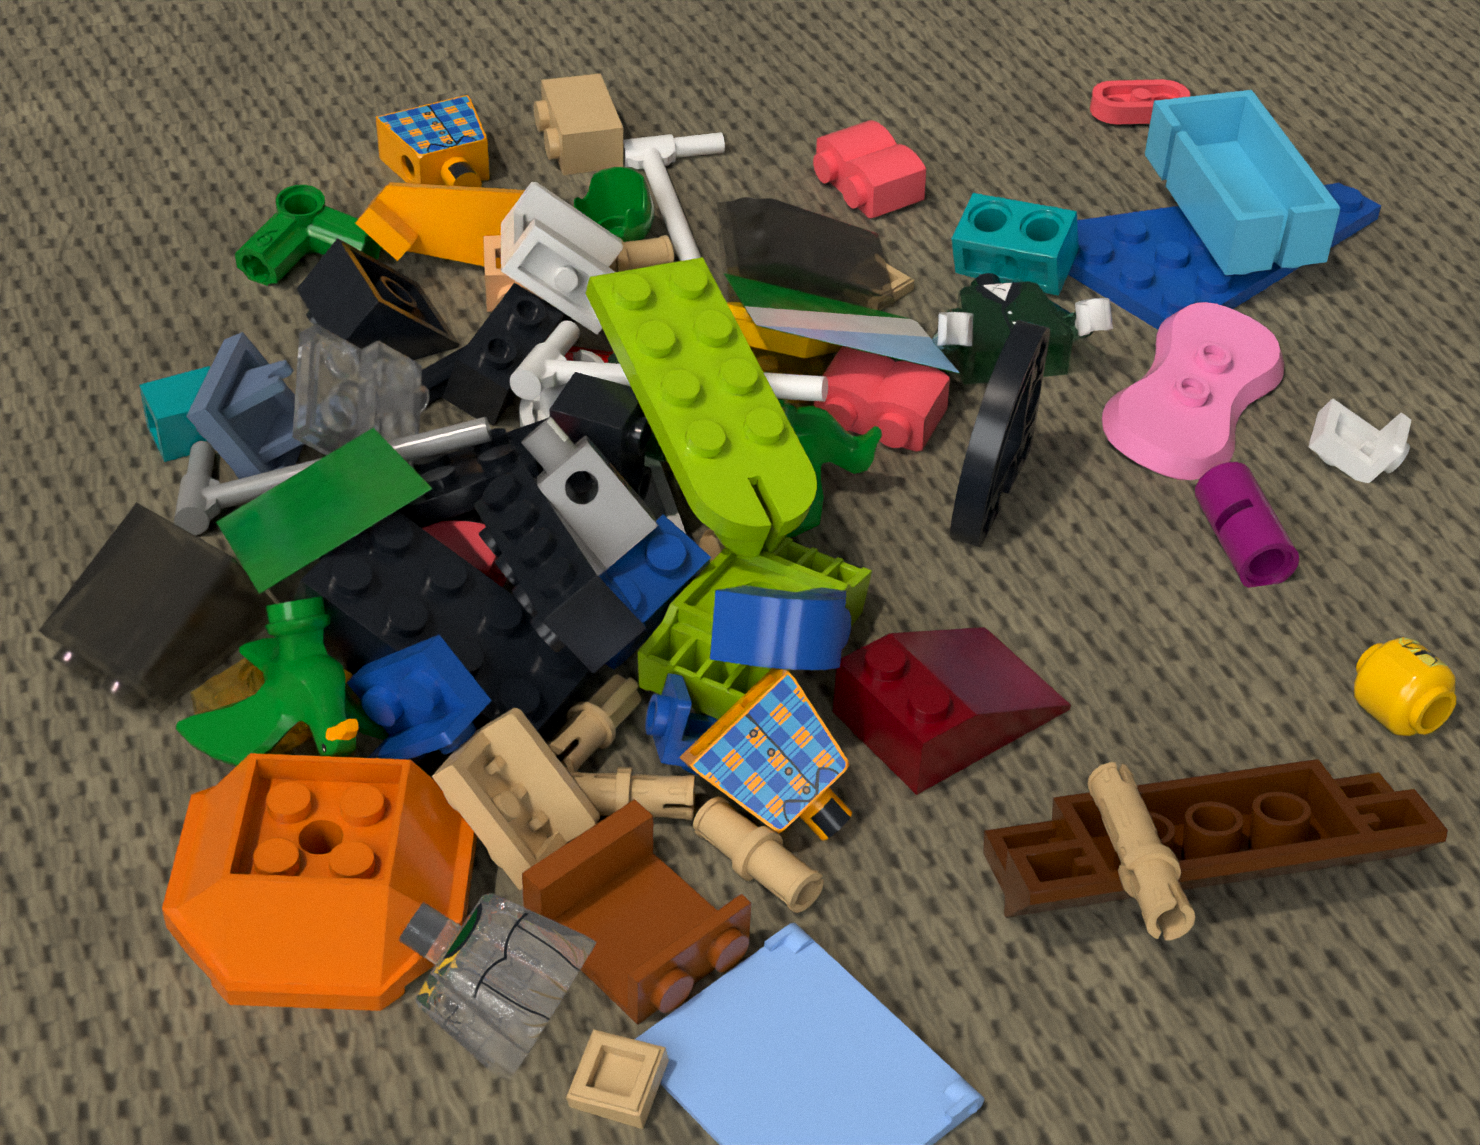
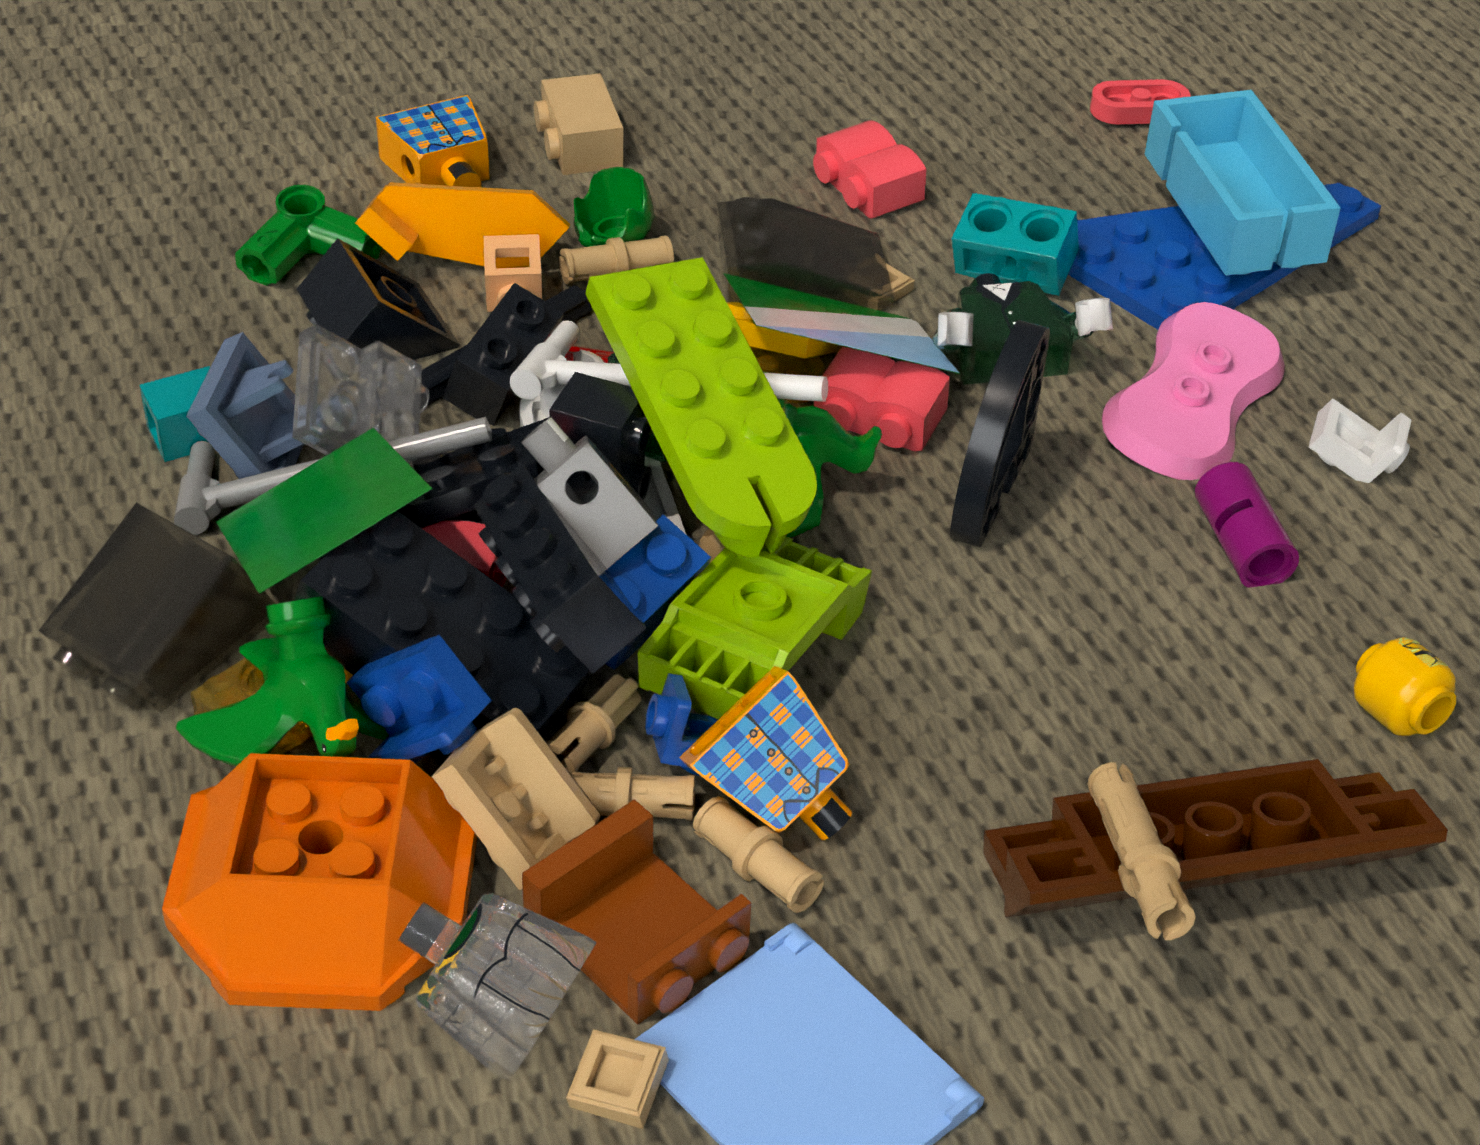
(556, 252): white panel -> none
(653, 155): white bar -> none
(780, 627): blue brick -> none
(939, 700): dark red slope -> none

